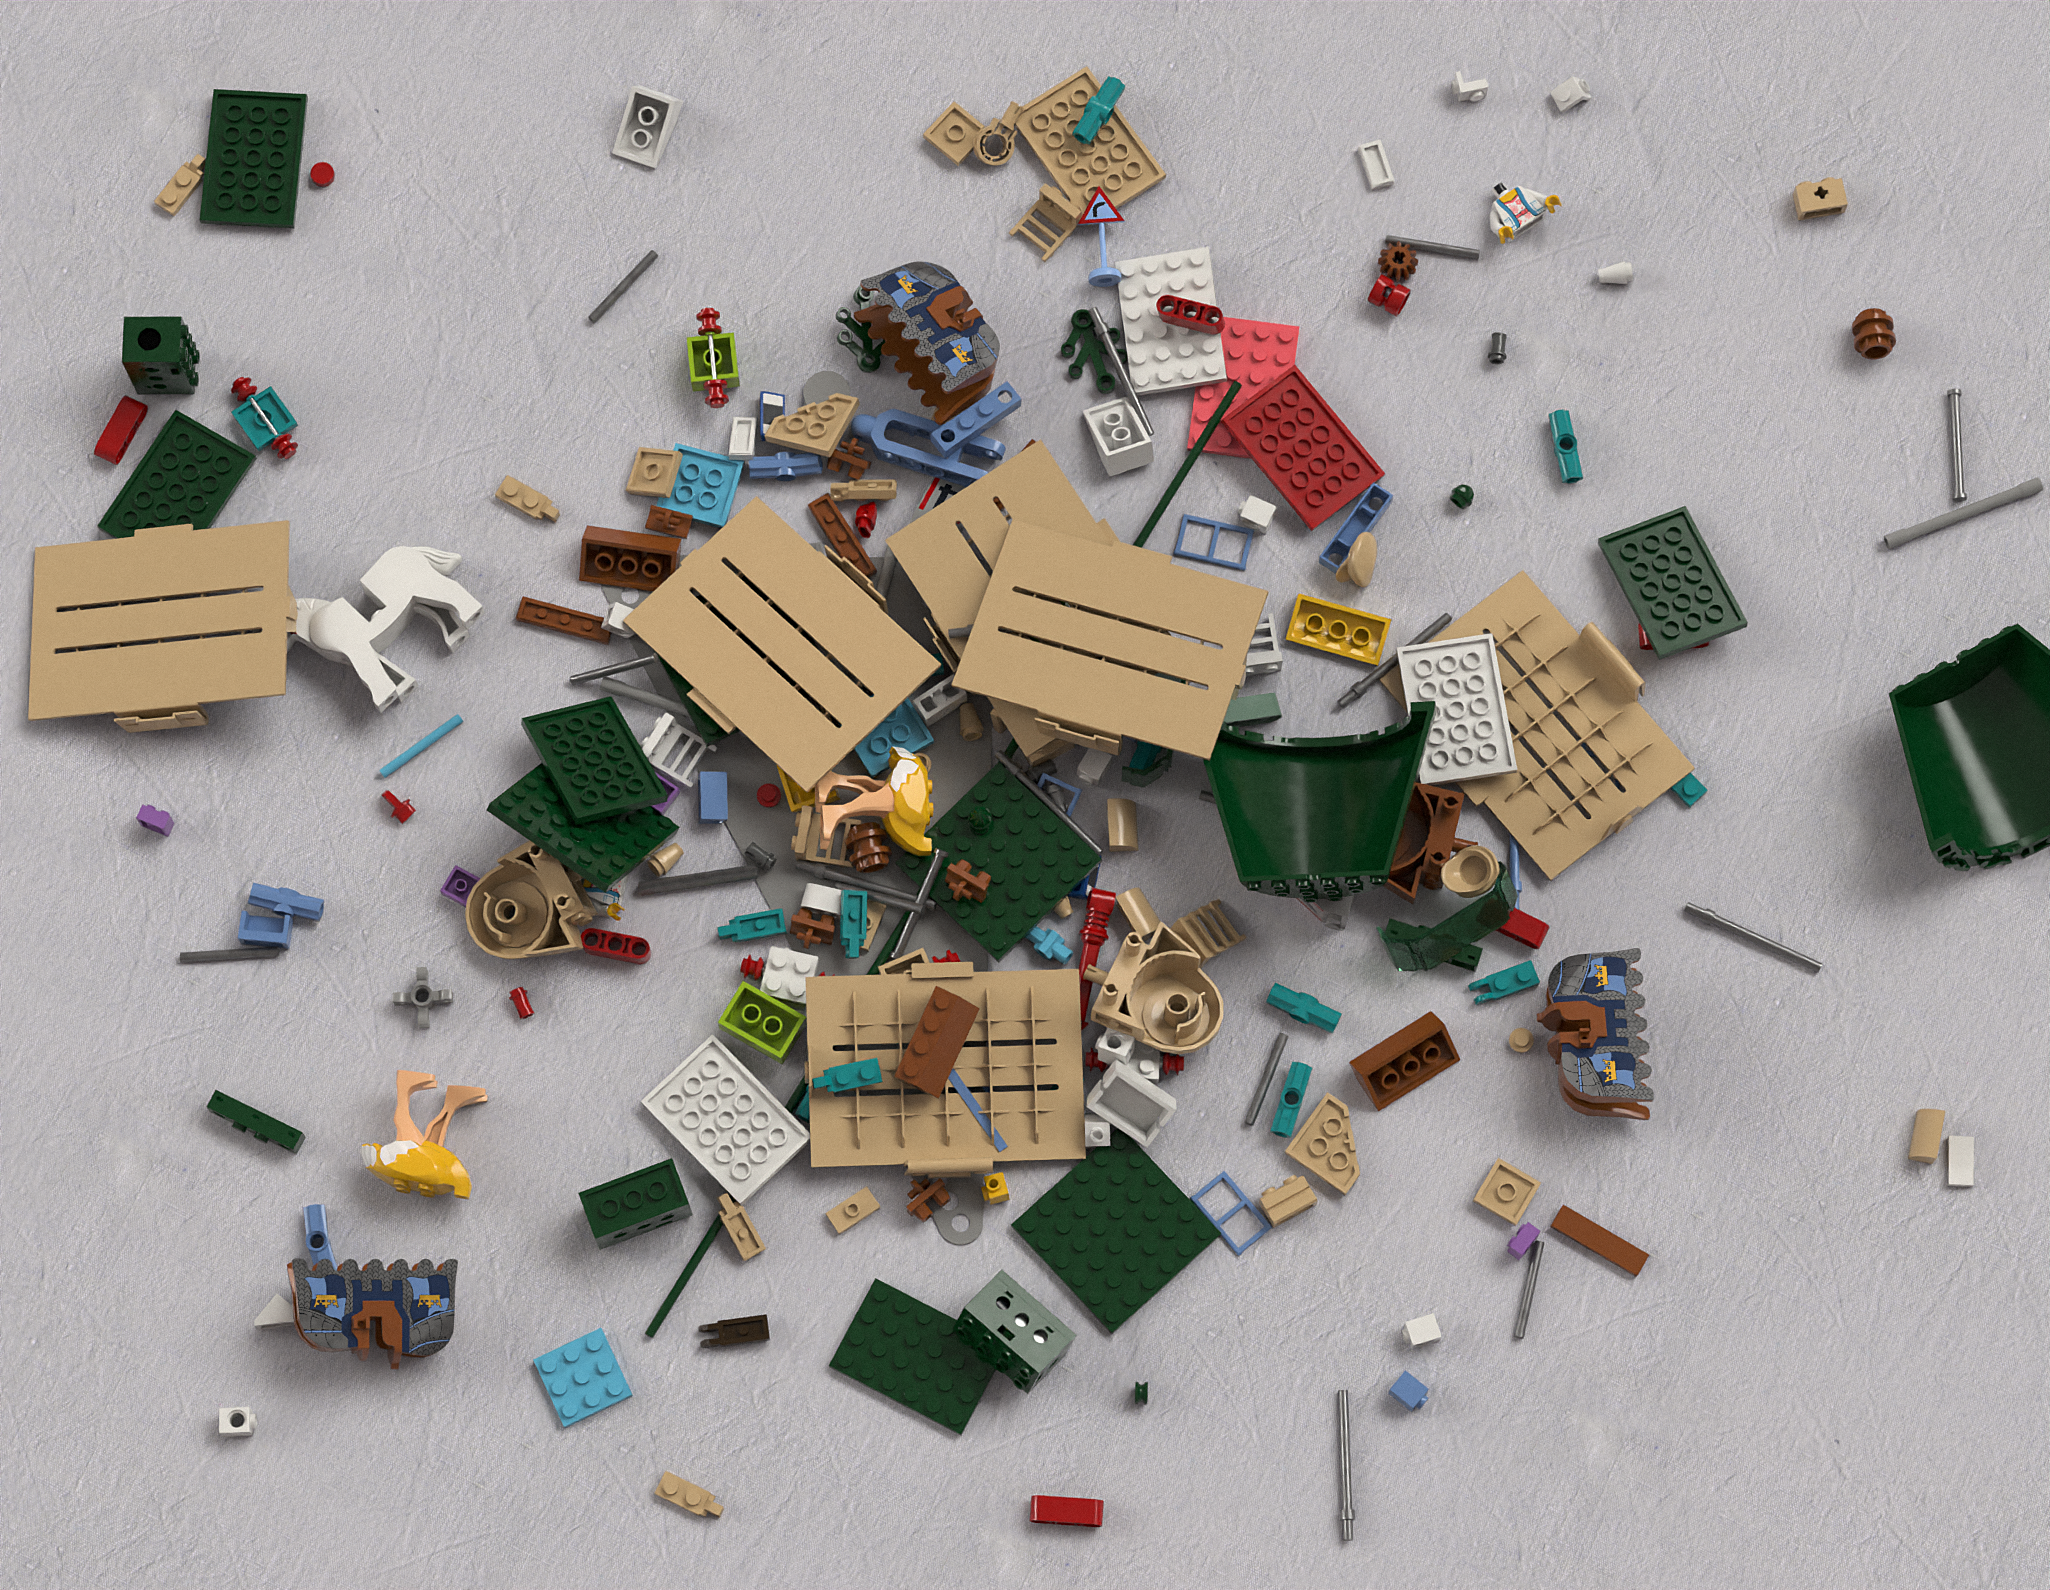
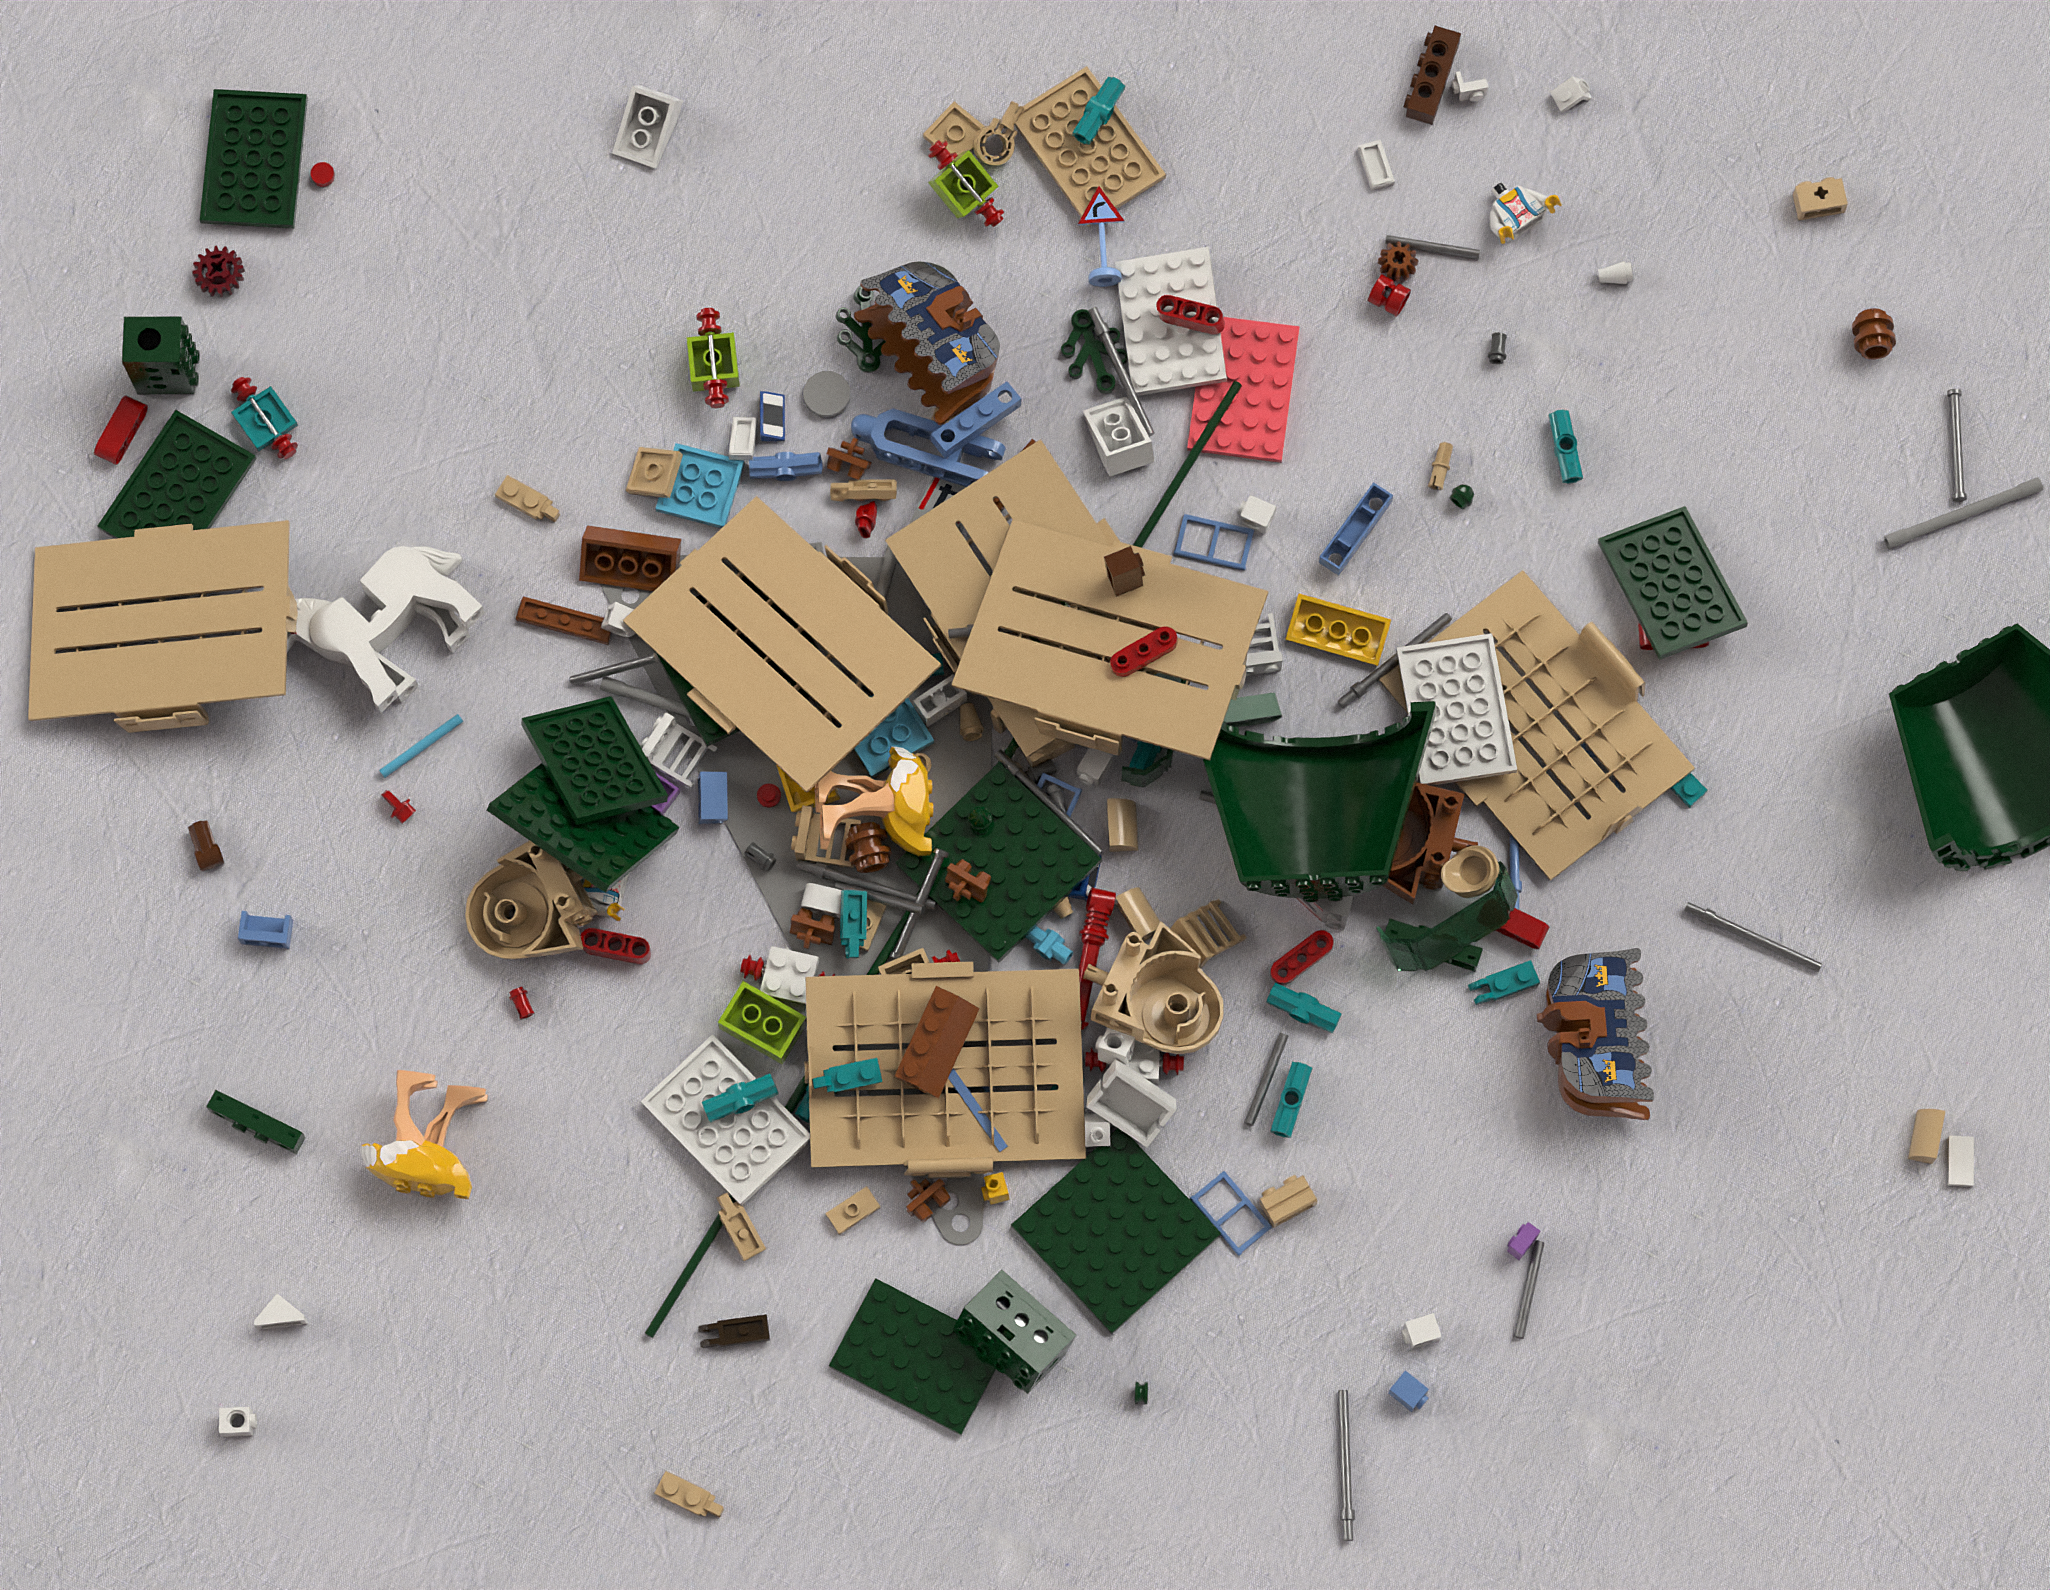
(155, 820): medium lavender piece -> none
(181, 186): tan hinge -> none
(207, 851): none -> reddish brown piece
(214, 280): none -> dark red gear
(229, 954): flat silver bar -> none
(286, 902): medium blue piece -> none
(315, 1228): medium blue piece -> none
(409, 1306): animal -> none
(440, 996): light grey pin -> none
(459, 885): medium lavender piece -> none
(583, 1377): medium azure plate -> none
(623, 286): flat silver piece -> none
(635, 1204): dark green piece -> none
(664, 859): tan cone -> none
(669, 522): dark orange hips -> none
(698, 879): flat silver axle -> none
(740, 1098): none -> teal piece
(754, 926): teal hinge -> none
(814, 426): tan plate -> none
(840, 534): dark orange tile -> none
(964, 184): none -> lime brick
(1055, 209): tan plate -> none
(1066, 1511): red beam -> none
(1124, 570): none -> reddish brown brick
(1137, 659): none -> red plate
(1303, 447): red plate -> none
(1306, 948): none -> red plate
(1327, 1145): tan plate -> none
(1360, 561): tan piece -> none
(1405, 1060): dark orange slope -> none
(1426, 108): none -> reddish brown brick
(1440, 466): none -> tan axle
(1507, 1191): tan plate -> none
(1521, 1040): tan plate -> none
(1599, 1240): dark orange tile -> none

